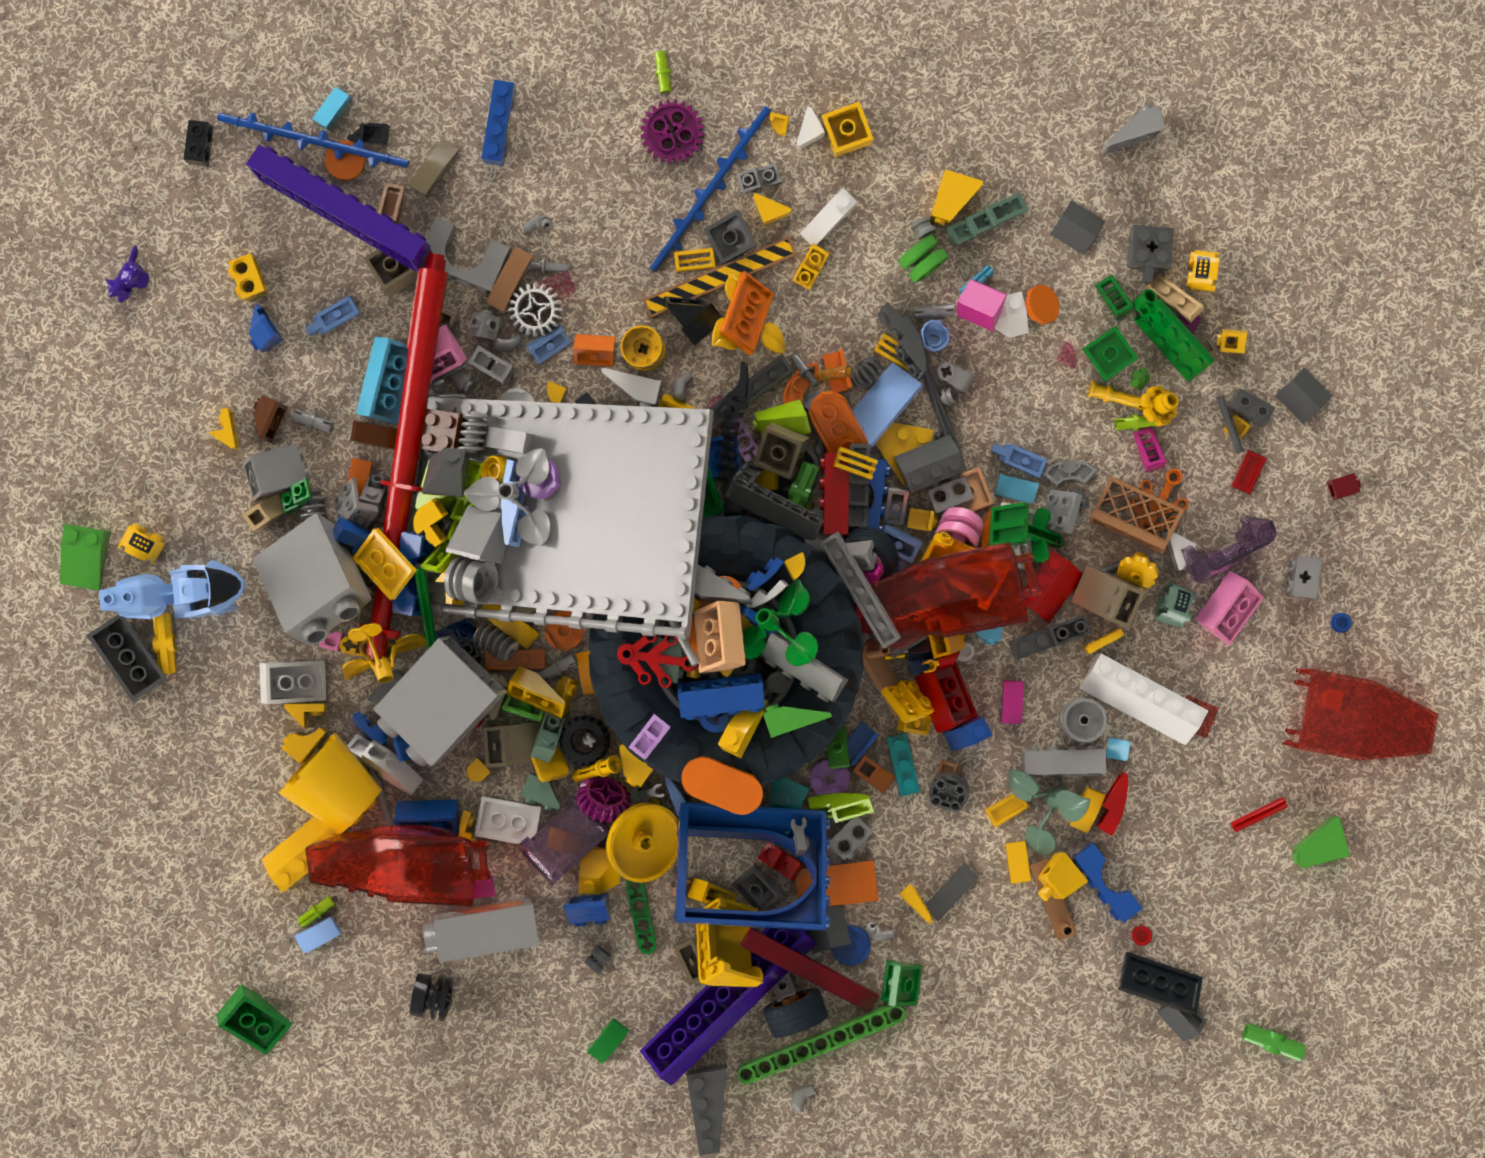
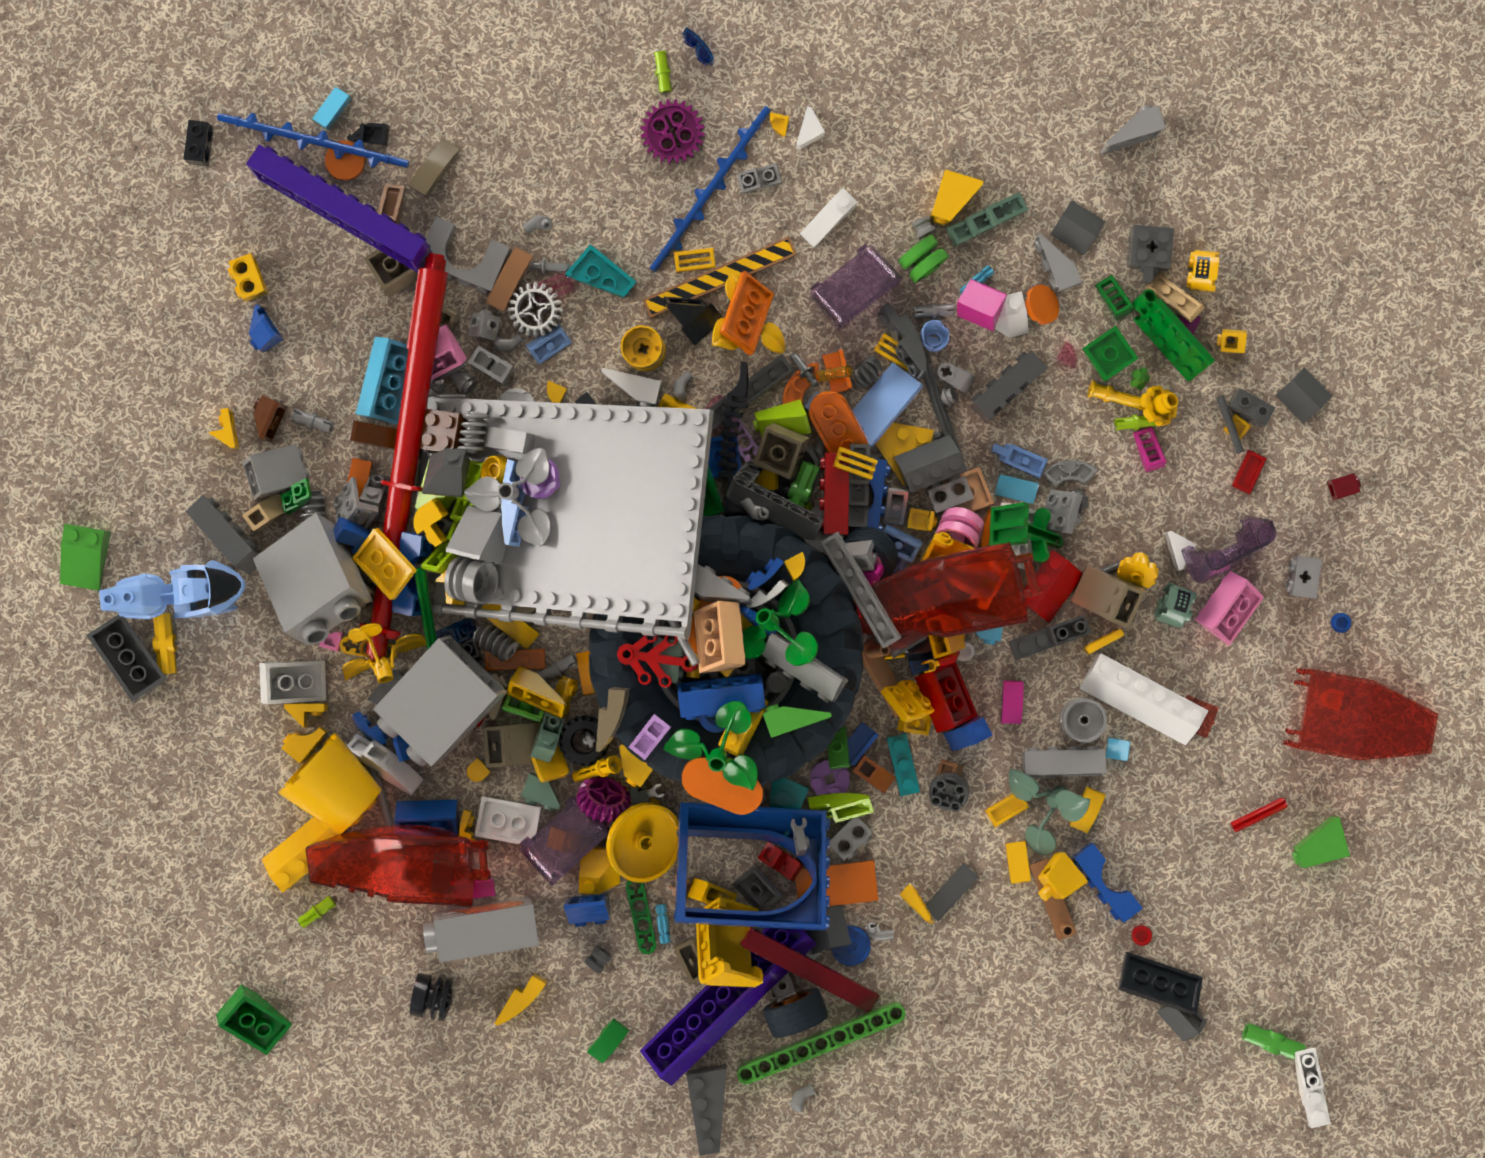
(130, 276): dark purple animal -> none
(141, 543): yellow brick -> none
(224, 533): none -> dark grey wedge
(318, 934): light blue slope -> none
(333, 316): medium blue hinge -> none
(497, 123): blue arch -> none
(521, 999): none -> yellow slope
(557, 639): orange tile -> none
(594, 350): orange panel -> none
(600, 272): none -> teal wing
(611, 716): none -> dark tan slope
(662, 922): none -> medium azure axle
(675, 794): medium blue slope -> none
(702, 51): none -> clear blue slope
(730, 237): dark grey slope -> none
(741, 770): none -> green plant
(754, 511): none -> light grey arm
(770, 210): yellow slope -> none
(811, 266): yellow slope -> none
(847, 129): yellow brick -> none
(854, 287): none -> clear purple windscreen
(901, 983): green bracket -> none
(1008, 386): none -> dark grey wedge
(1060, 267): none -> light grey slope
(1114, 804): red slope -> none
(1131, 531): medium nougat fence -> none
(1163, 495): orange plant -> none
(1311, 1087): none -> white slope

